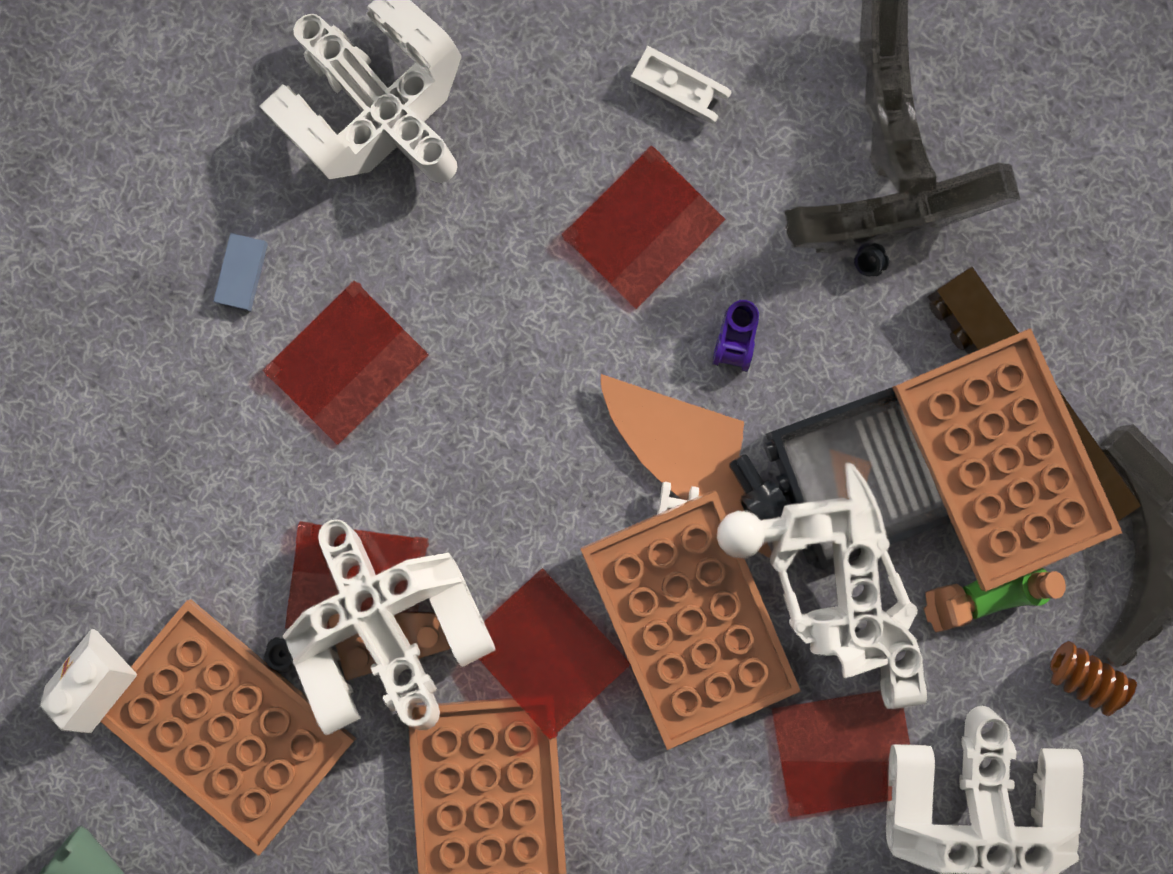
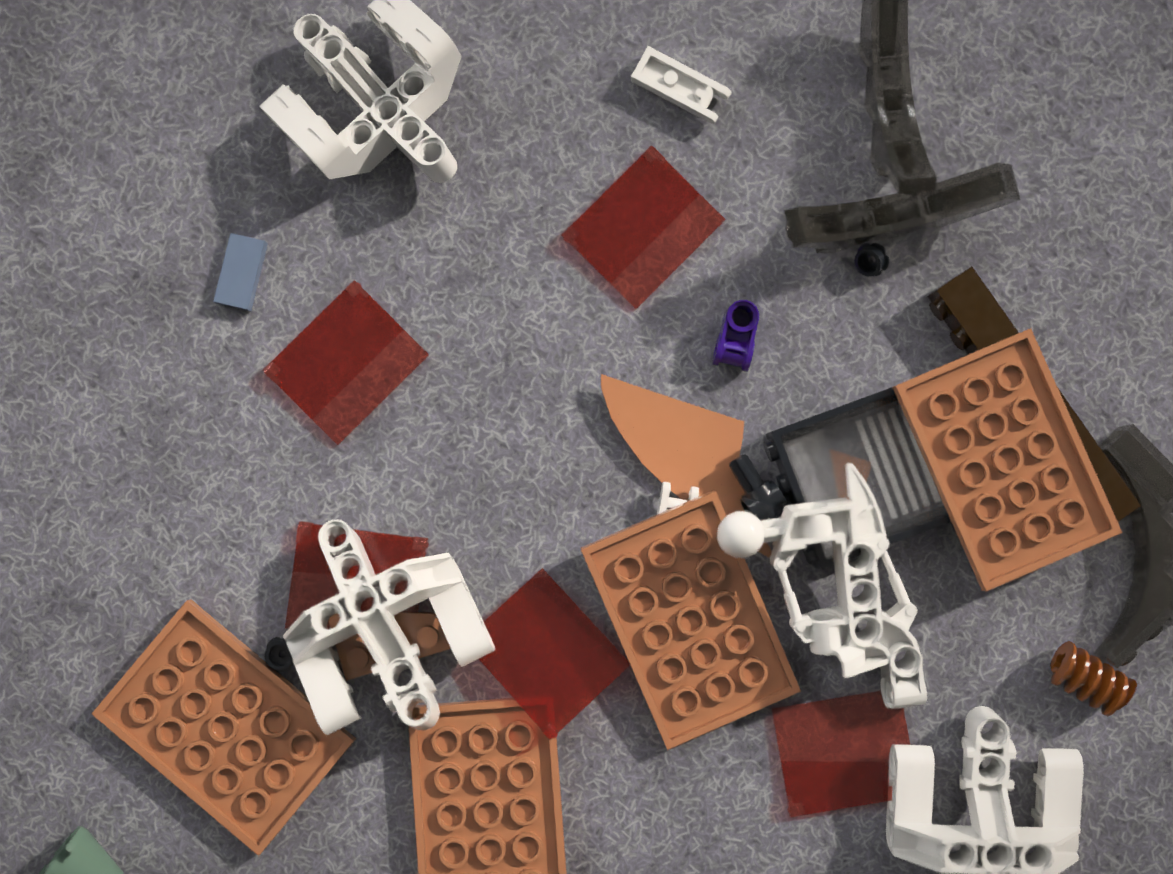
(86, 685): white slope -> none
(958, 606): piece -> none

